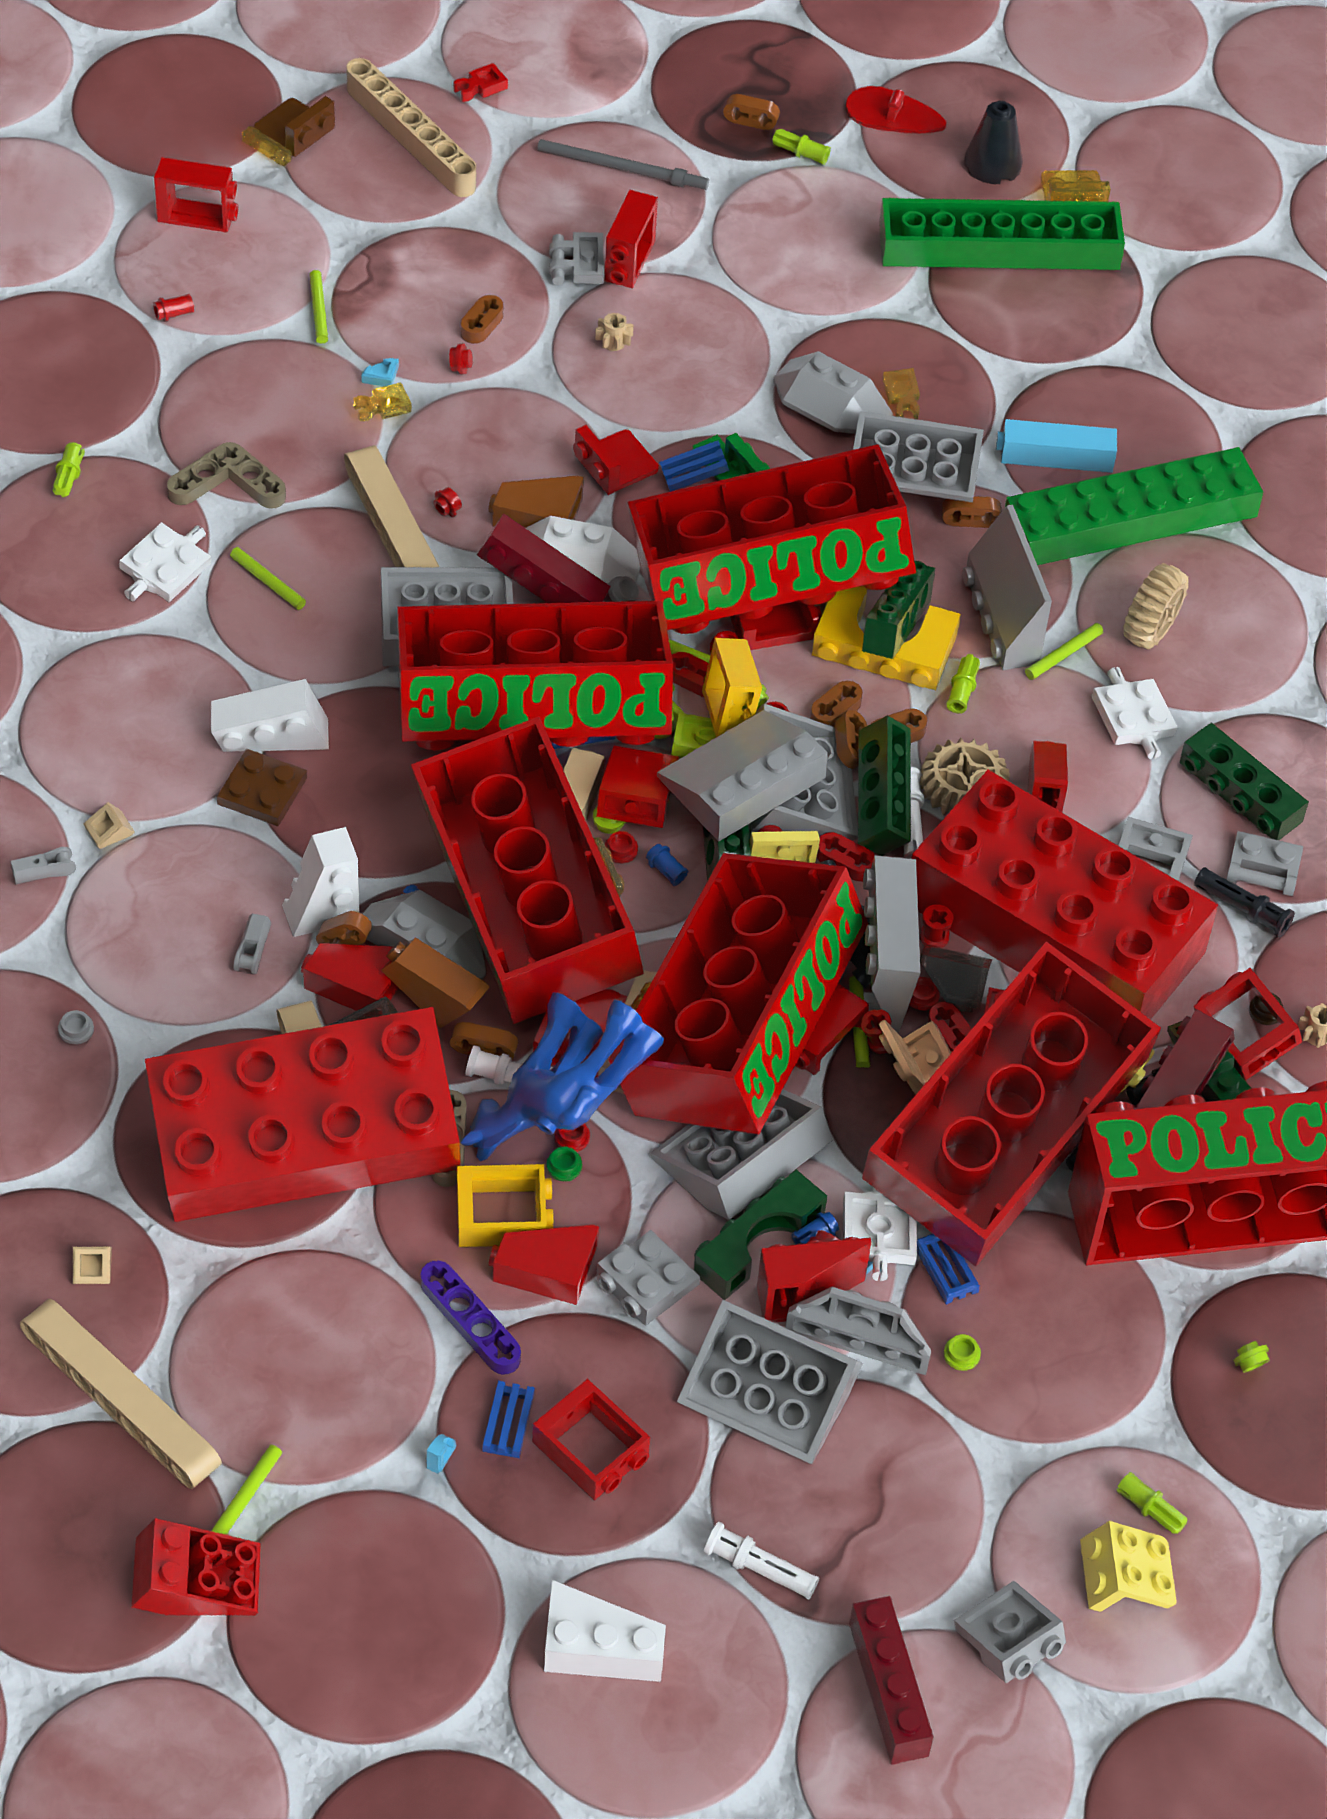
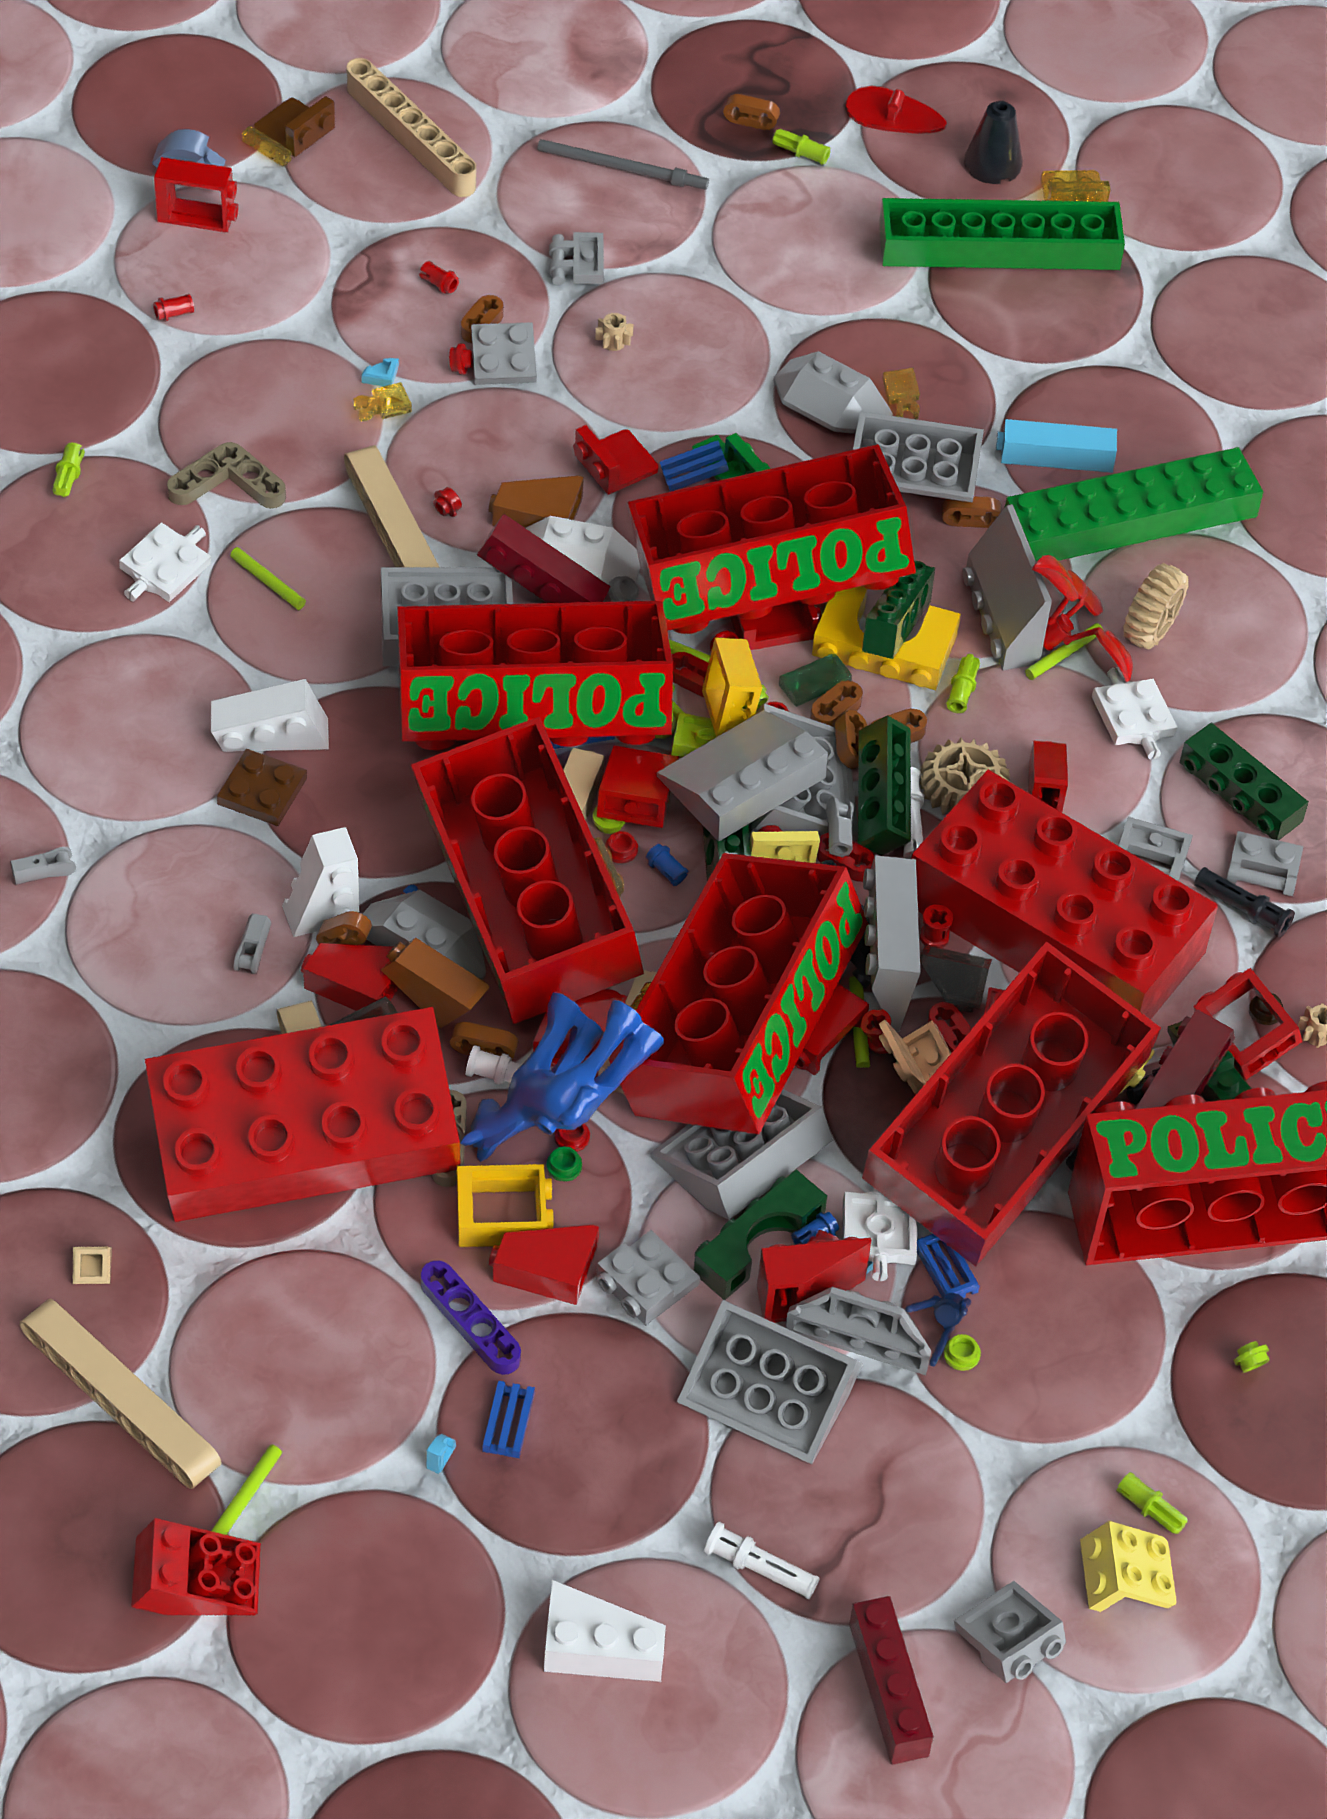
(76, 1027): light grey plate -> none
(108, 826): tan slope -> none
(187, 146): none -> sand blue brick
(318, 306): lime bar -> none
(439, 277): none -> red pin
(484, 80): red plate -> none
(503, 353): none -> light grey plate
(571, 1410): red window -> none
(631, 238): red window -> none
(814, 679): none -> clear green plate
(840, 826): none -> light grey bar
(924, 994): red plate -> none
(948, 1312): none -> dark blue plant
(1060, 627): none -> red plant

